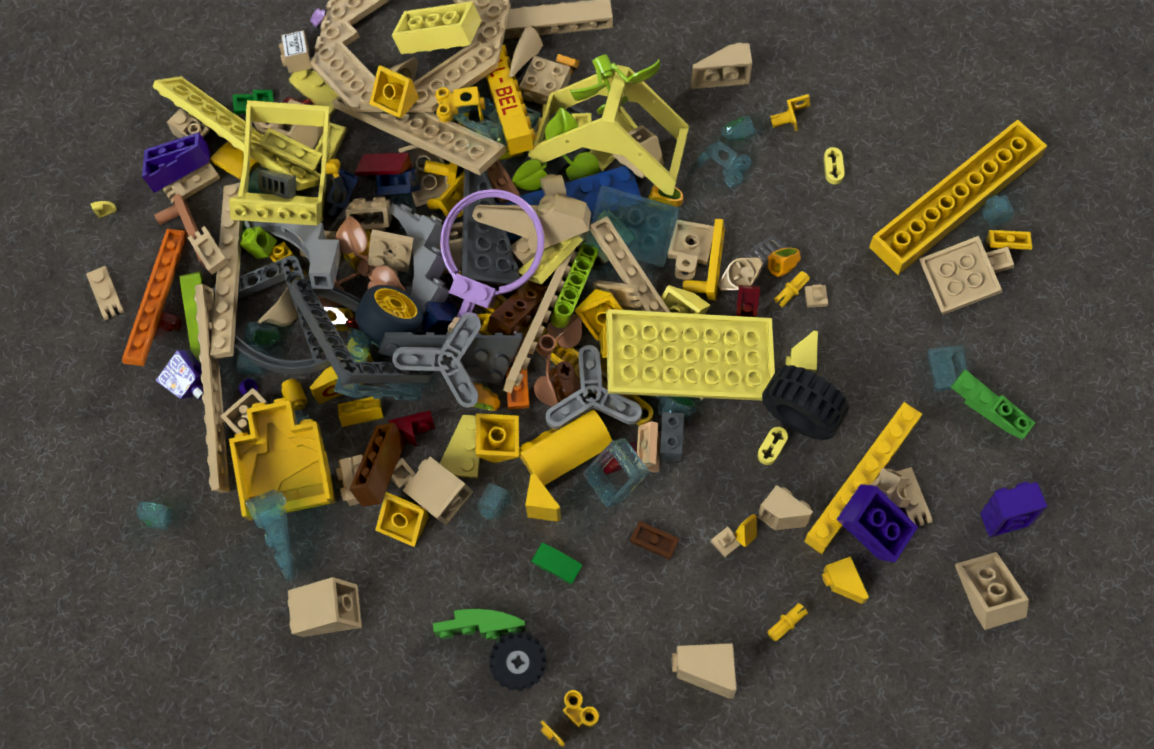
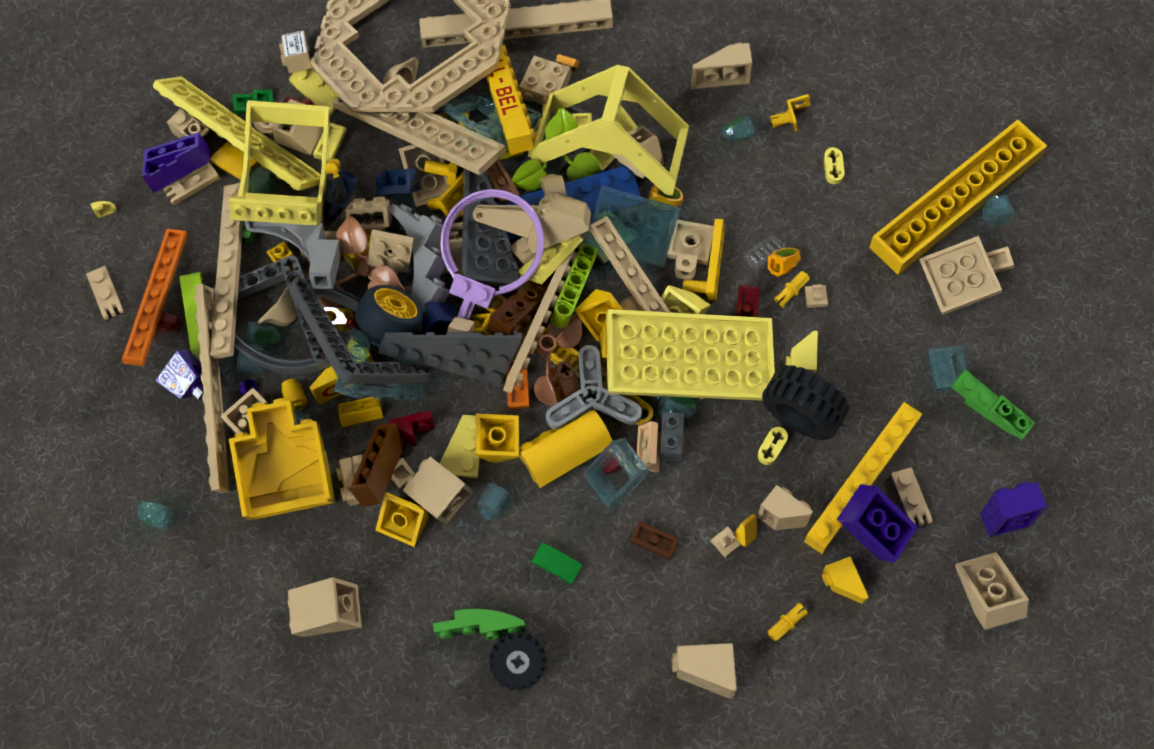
(179, 209): nougat piece -> none
(208, 251): tan hinge -> none
(260, 248): lime brick -> none
(270, 514): clear light blue wedge -> none
(289, 183): dark grey slope -> none
(290, 150): light yellow plate -> none
(317, 17): lavender plate -> none
(383, 164): dark red slope -> none
(393, 92): yellow slope -> none
(436, 28): light yellow brick -> none
(451, 102): yellow piece -> none
(455, 346): light grey piece -> none
(486, 398): light orange rock -> none
(527, 47): tan piece -> none
(540, 502): yellow slope -> none
(574, 713): yellow piece -> none
(605, 70): lime plant -> none
(622, 292): tan hinge -> none
(733, 165): clear light blue piece -> none
(740, 272): tan hat -> none
(893, 486): tan brick -> none
(1009, 239): yellow slope -> none

